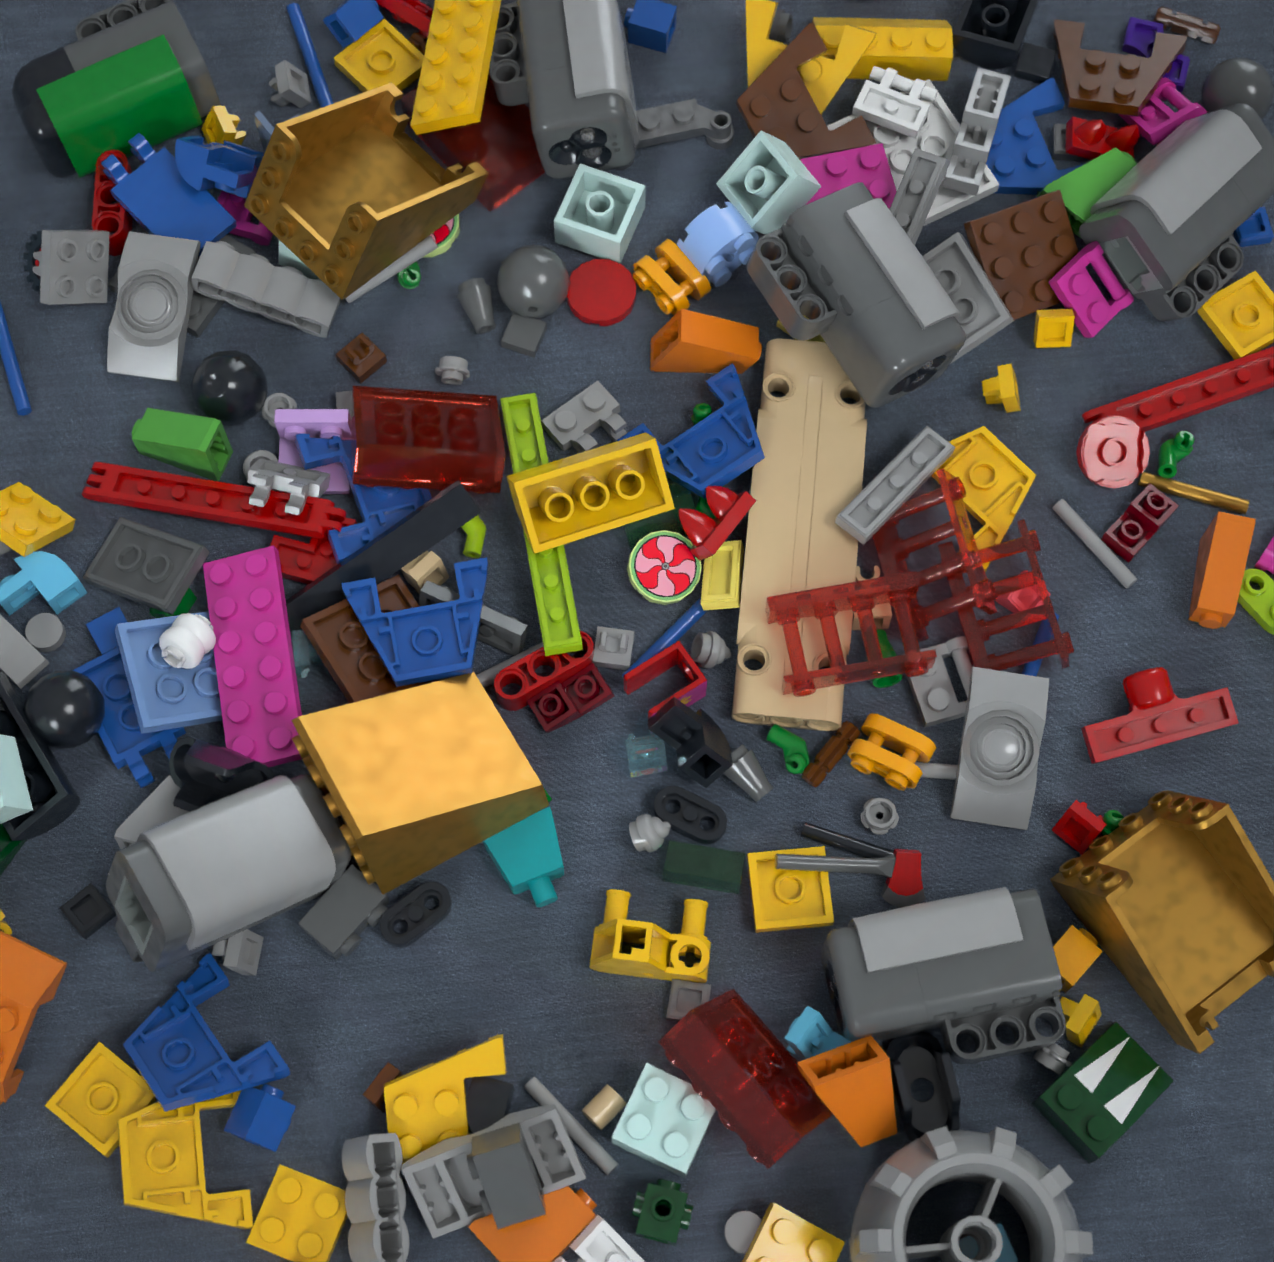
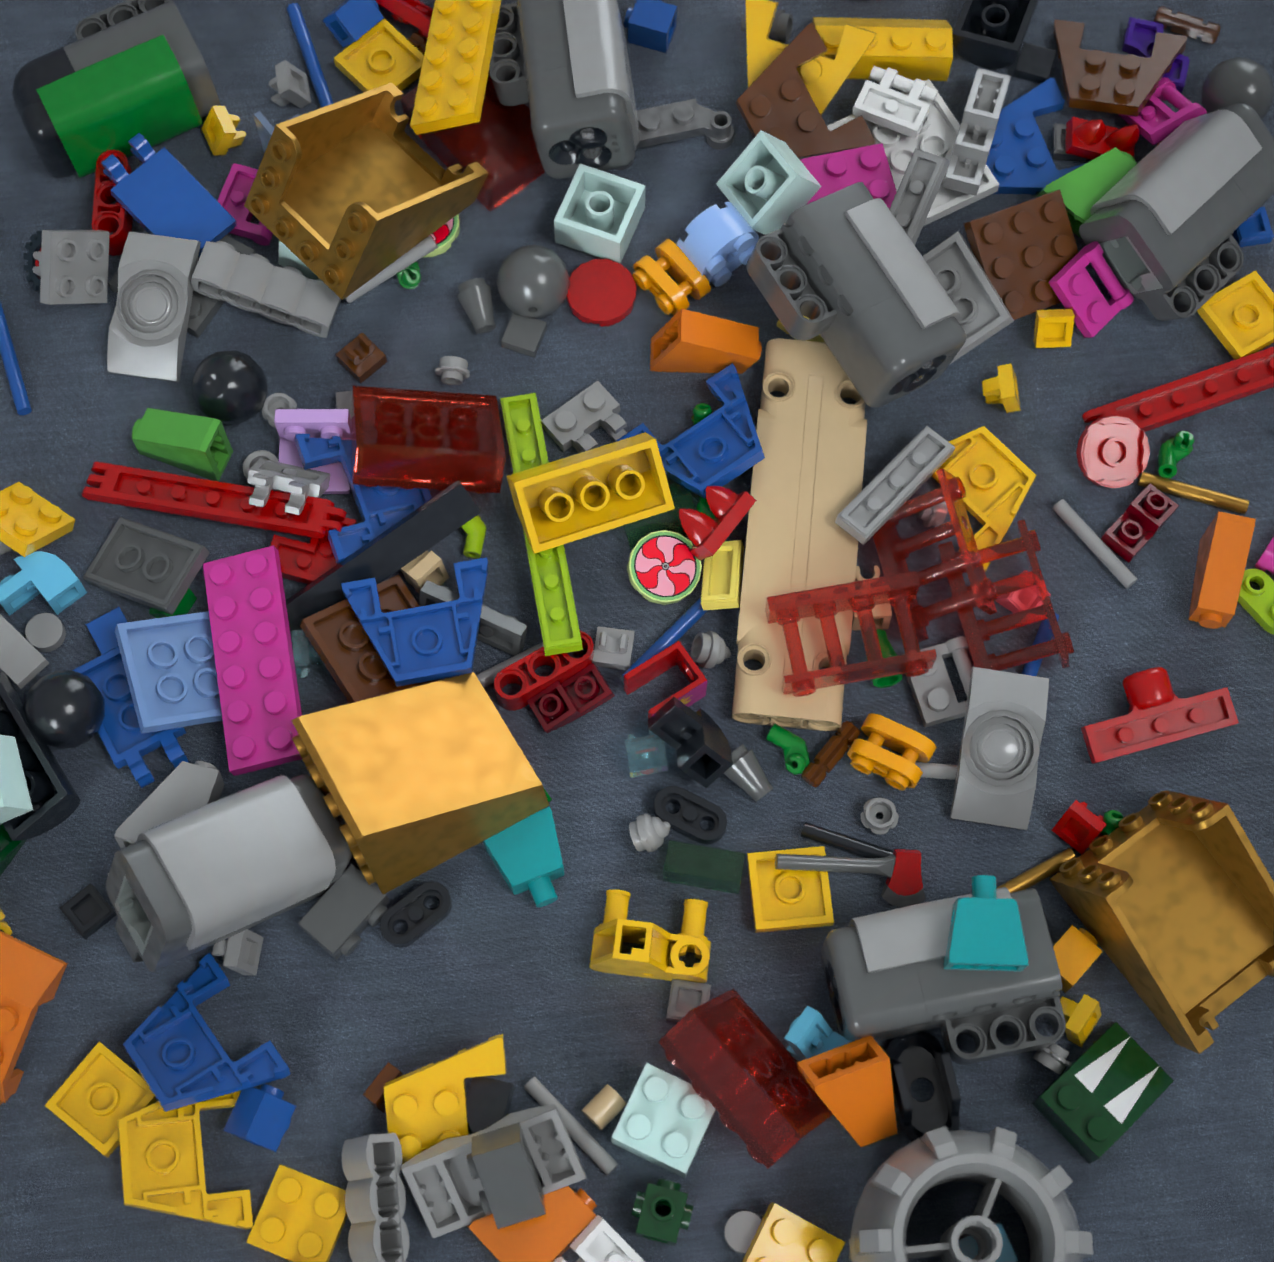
(187, 641): white piece -> none
(194, 770): black piece -> none
(217, 165): blue brick -> none
(934, 515): none -> light grey plate
(985, 931): none -> teal torso
(1038, 872): none -> pearl gold bar

